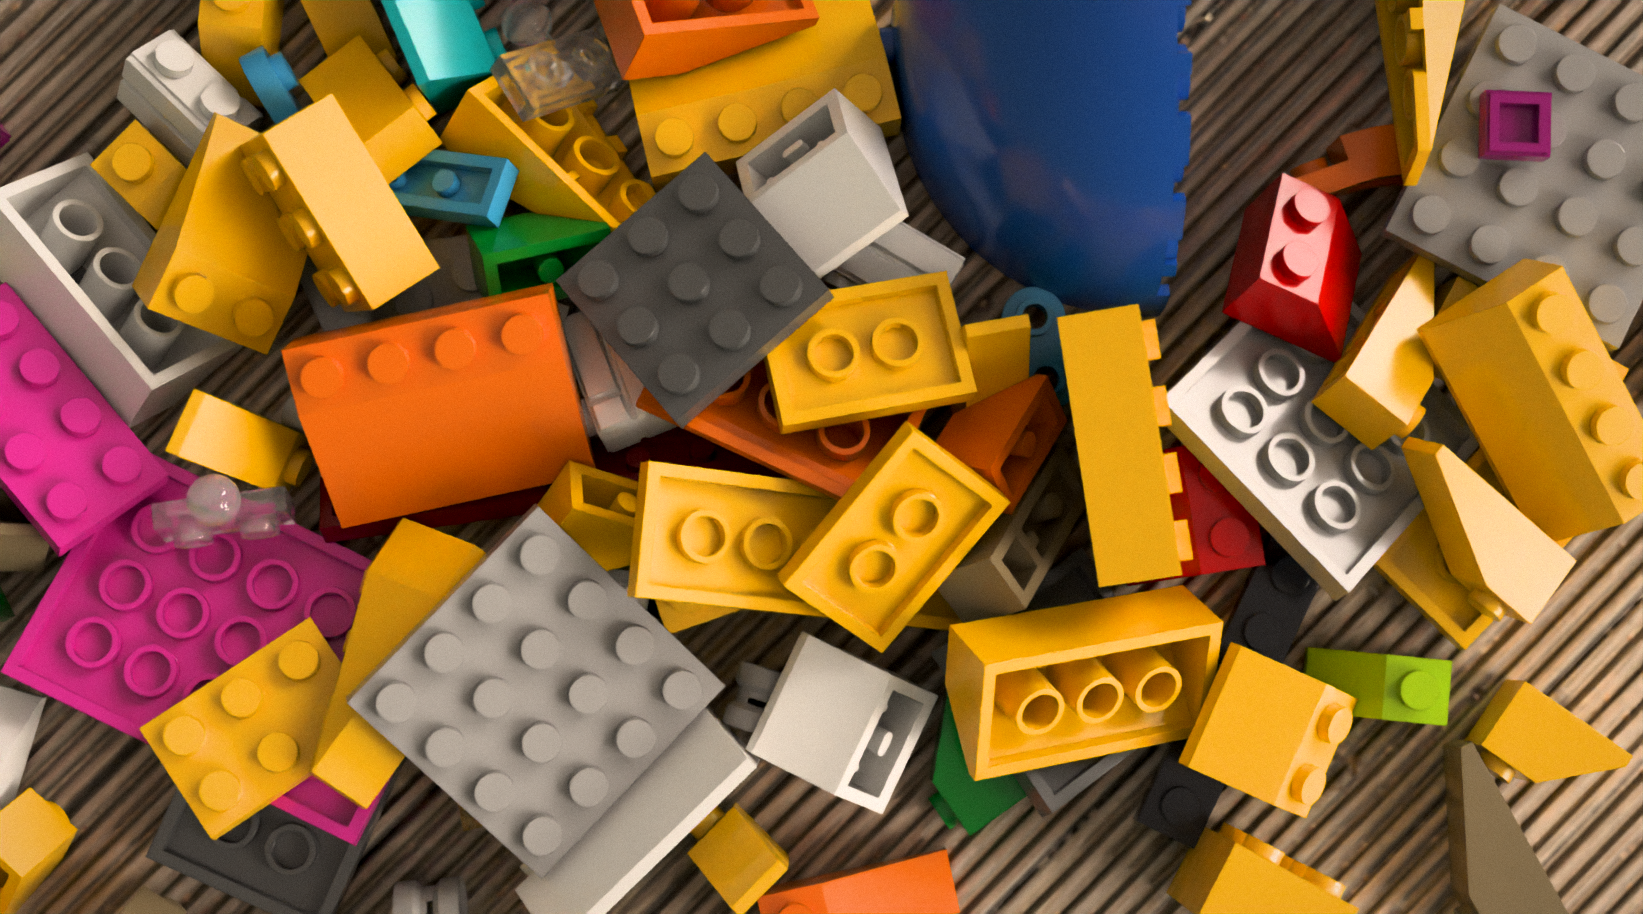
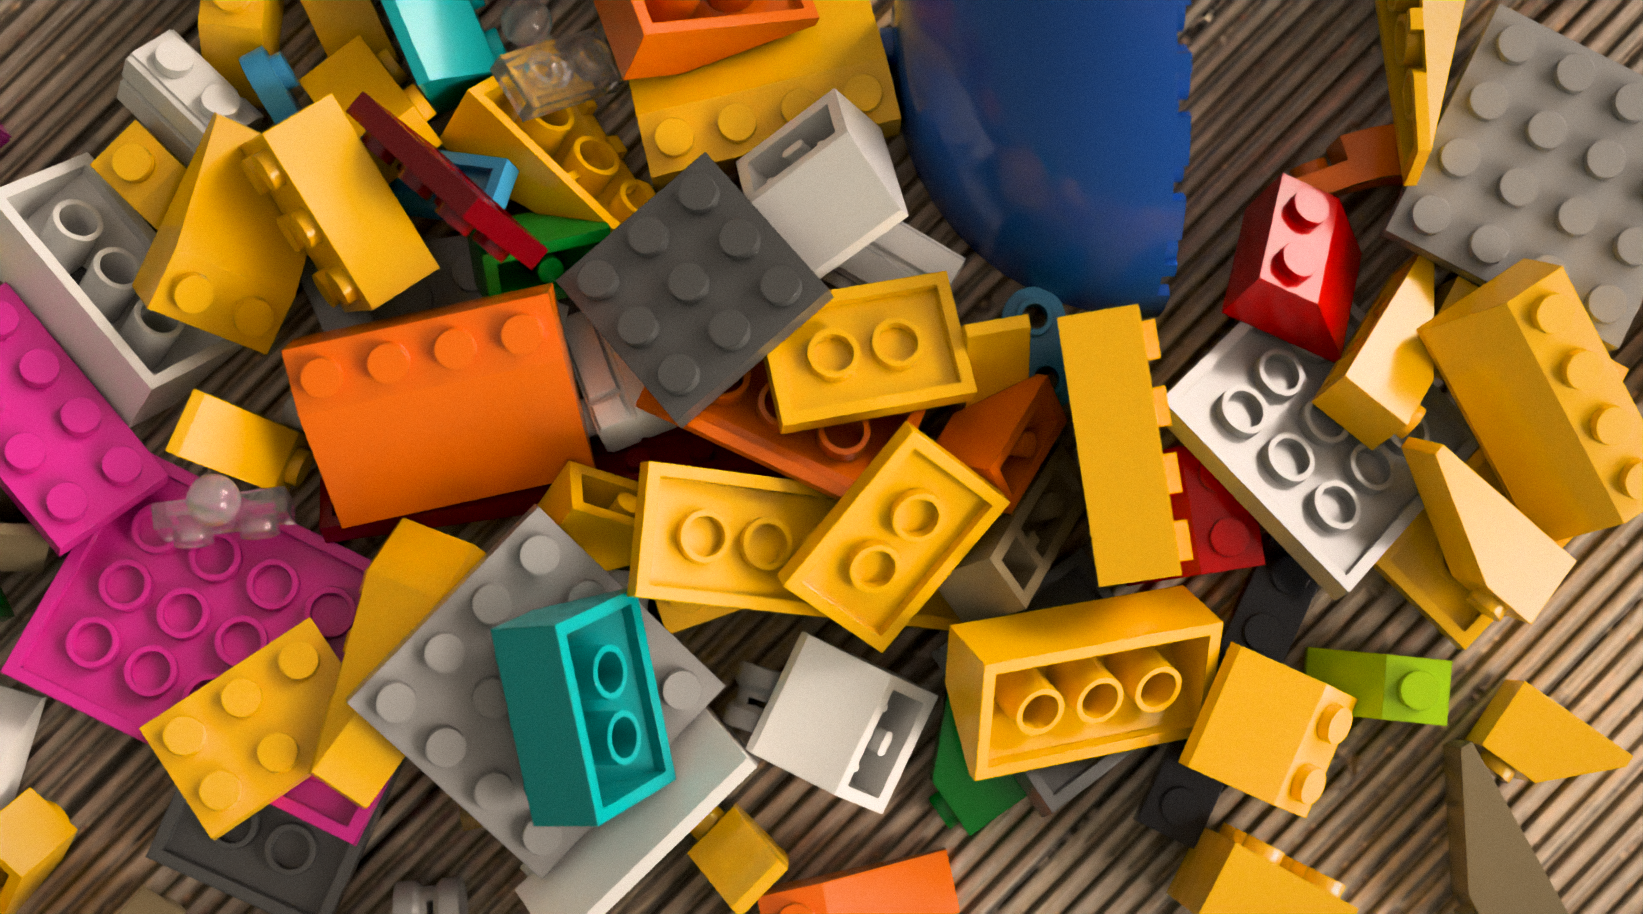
(431, 172): none -> dark red plate
(583, 709): none -> teal slope
(1515, 125): magenta tile -> none

